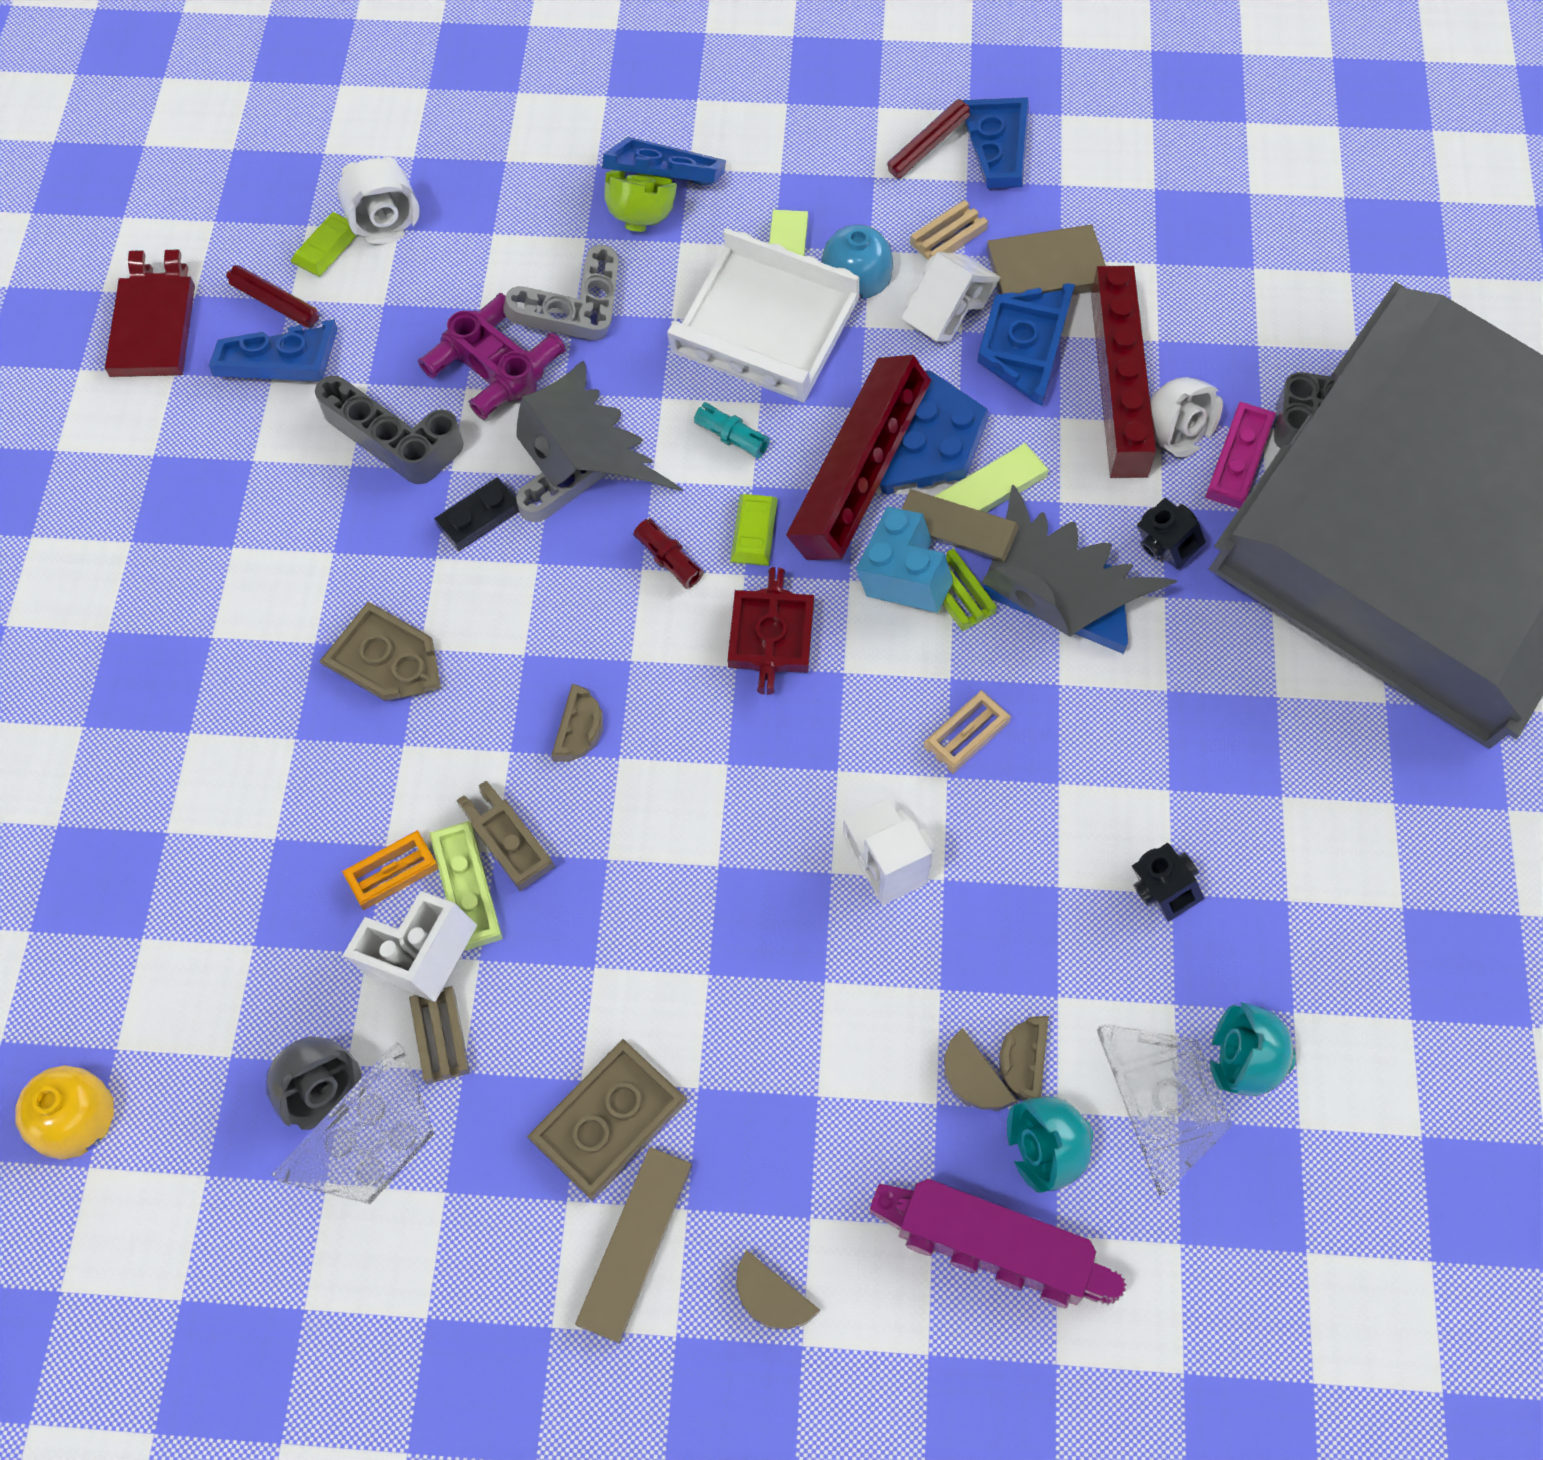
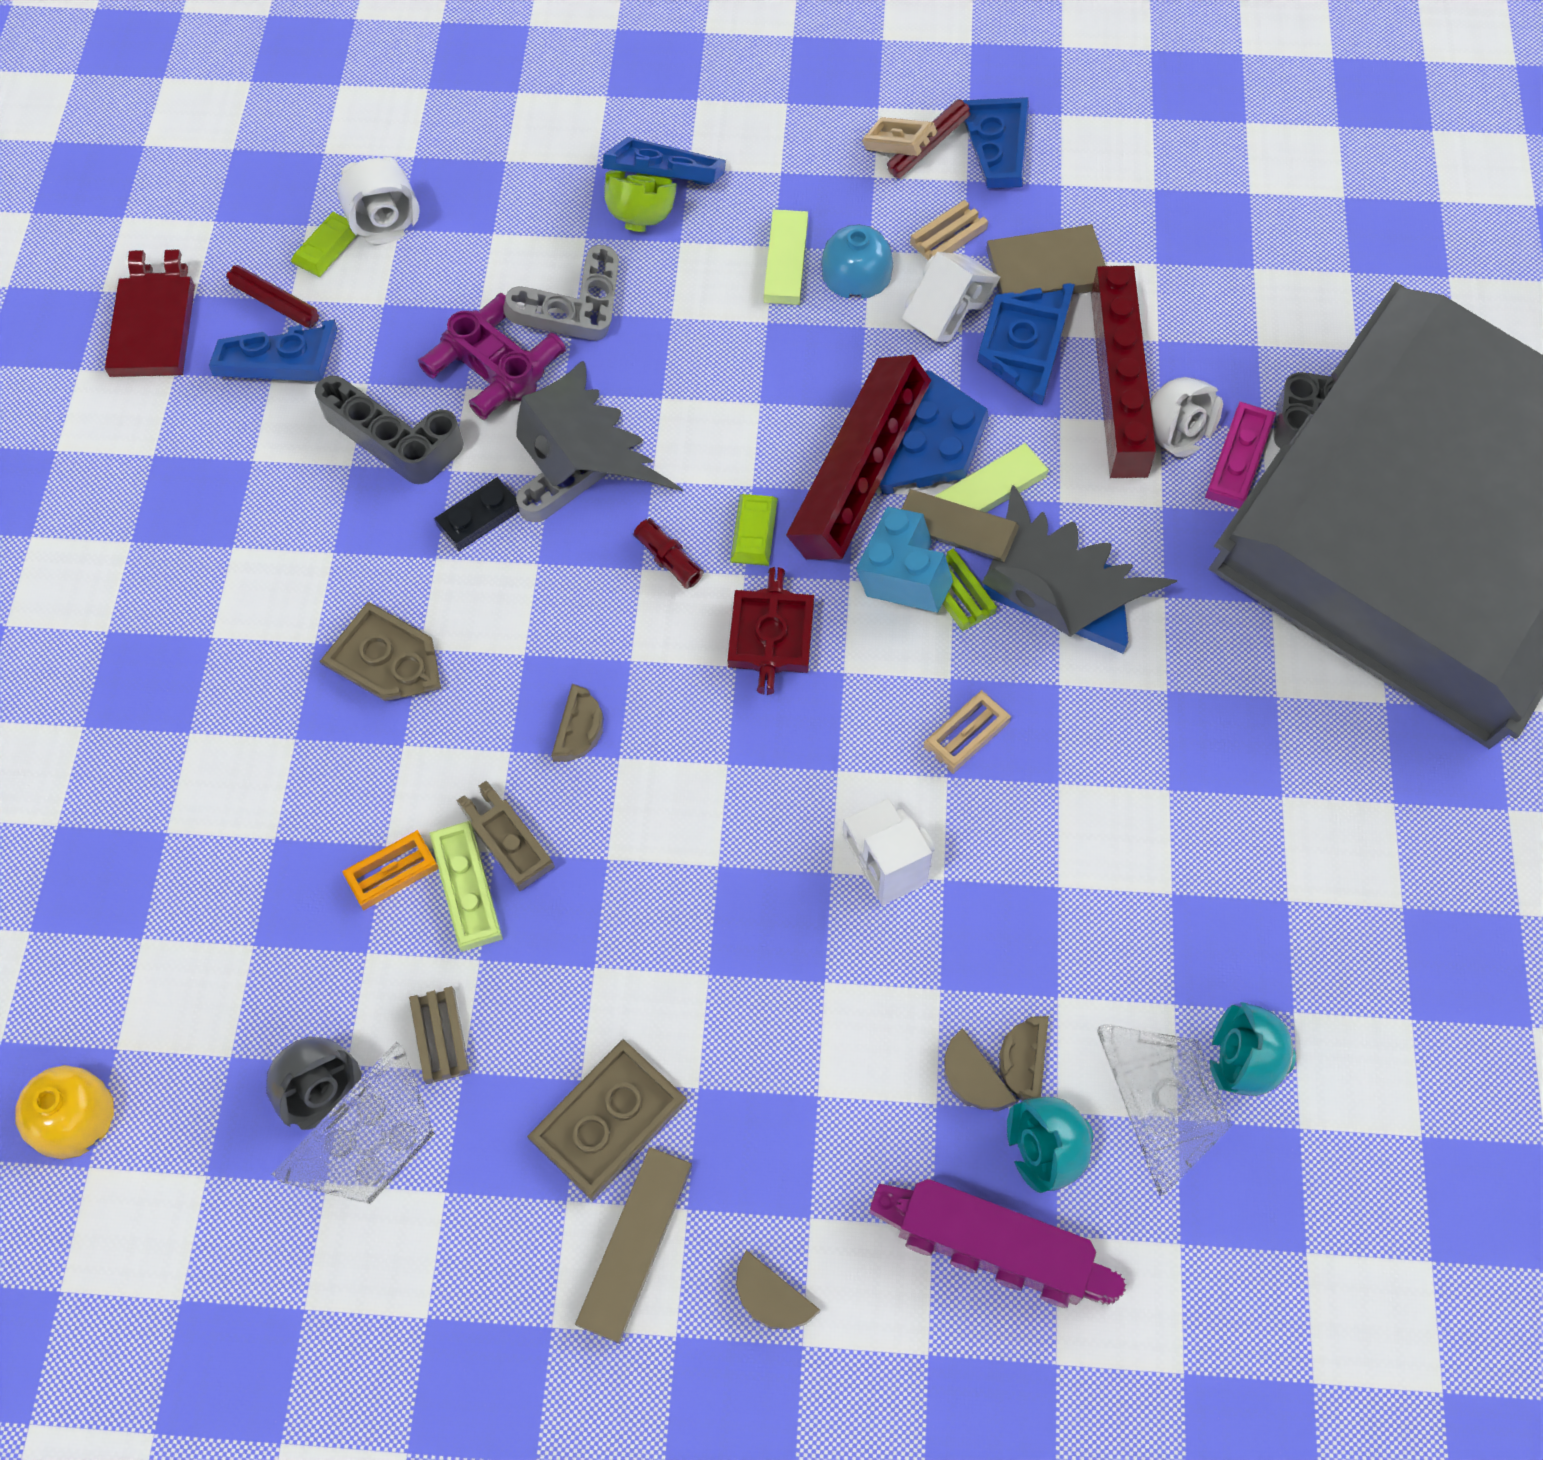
(419, 952): white brick -> none
(731, 430): teal pin -> none
(767, 315): white panel -> none
(899, 136): none -> tan tile
(1167, 881): black brick -> none
(1170, 533): black brick -> none

